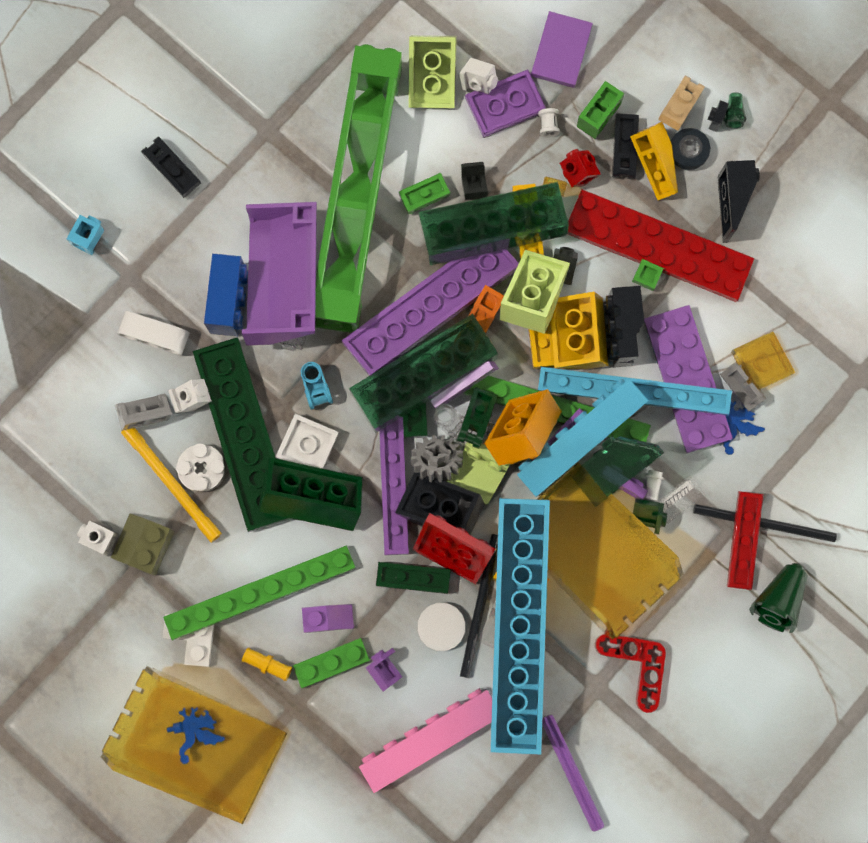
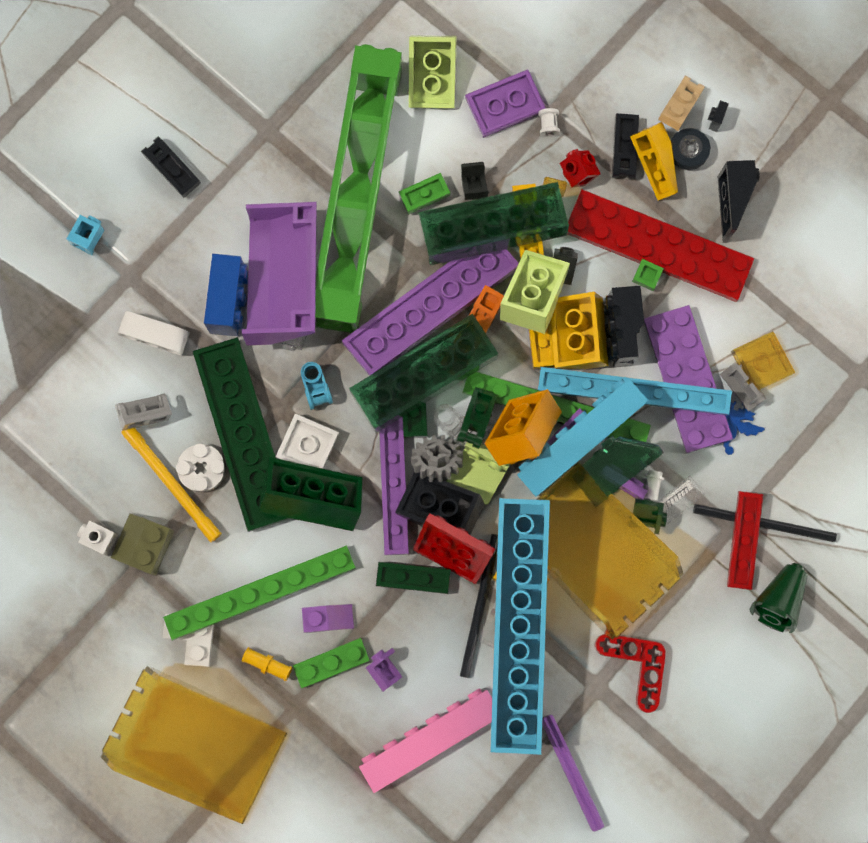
(190, 396): white brick -> none
(191, 728): blue piece -> none
(441, 626): white tile -> none
(464, 383): medium lavender tile -> none
(478, 76): white brick -> none
(561, 49): medium lavender tile -> none
(600, 110): bright green brick -> none
(735, 112): clear green cone -> none

